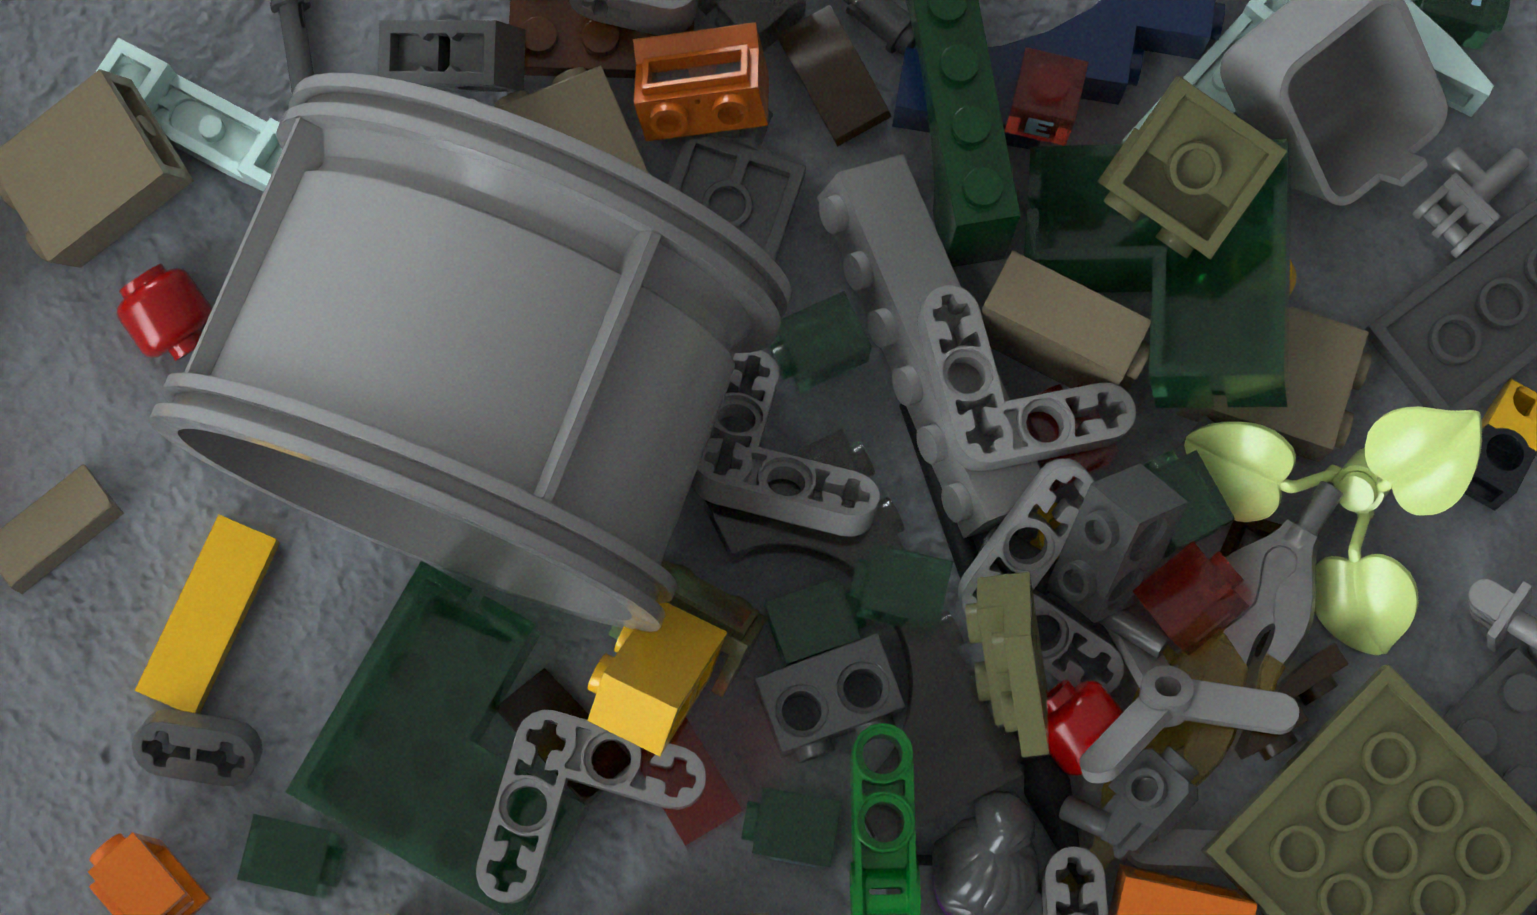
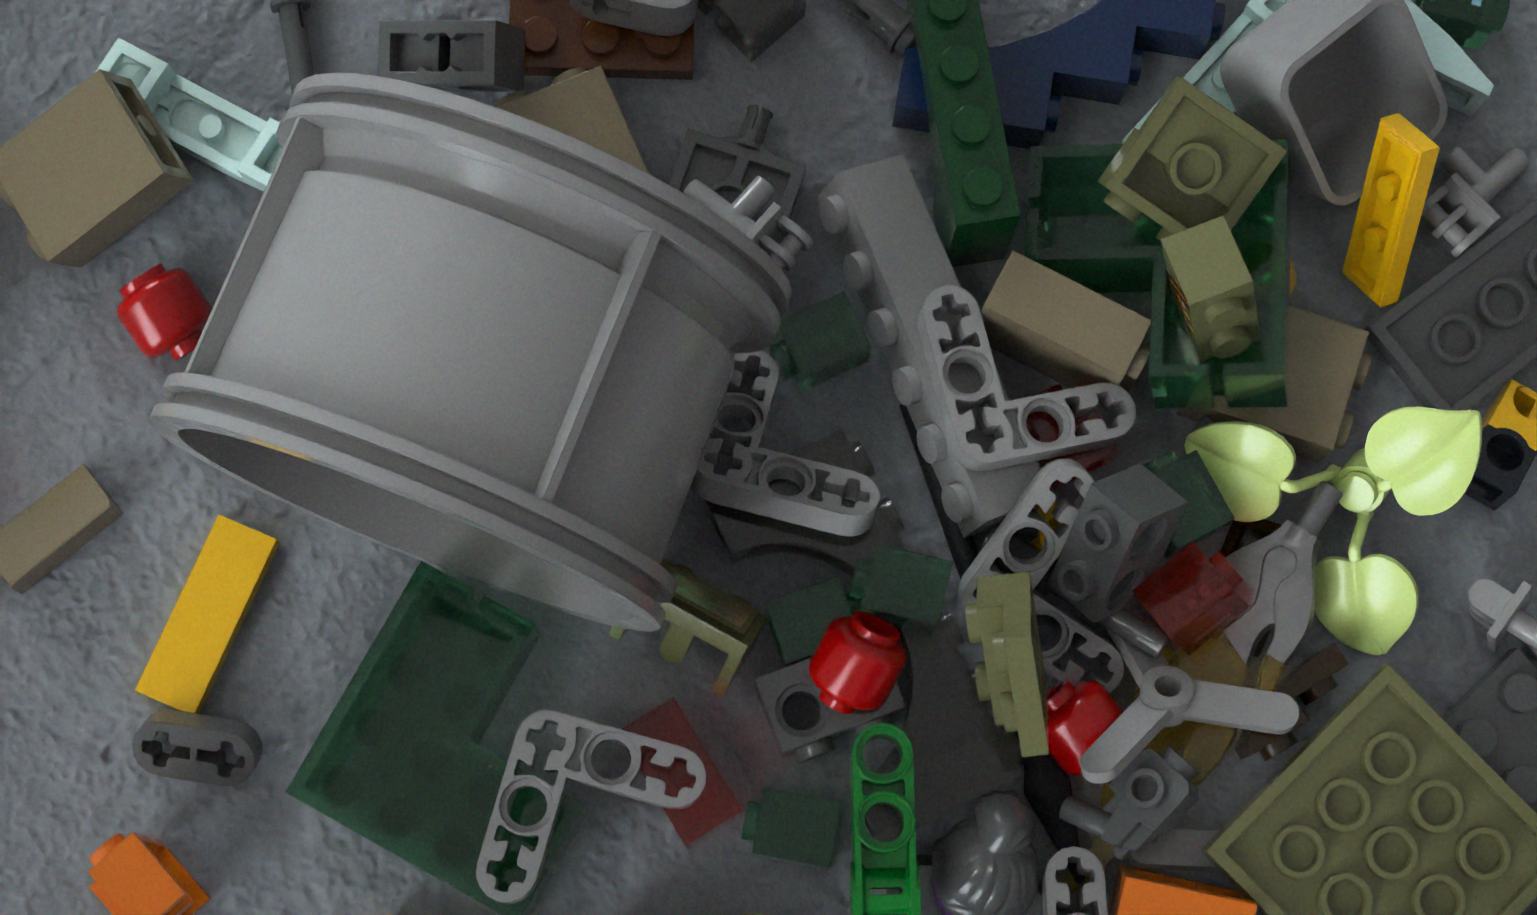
(292, 857): clear green brick -> none
(546, 693): dark brown slope -> none
(654, 678): yellow brick -> none
(701, 82): orange window -> none
(772, 231): none -> light grey arm
(834, 75): dark brown slope -> none
(857, 662): none -> red head
(1046, 96): clear red brick -> none
(1212, 289): none -> olive brick
(1390, 209): none -> yellow tile

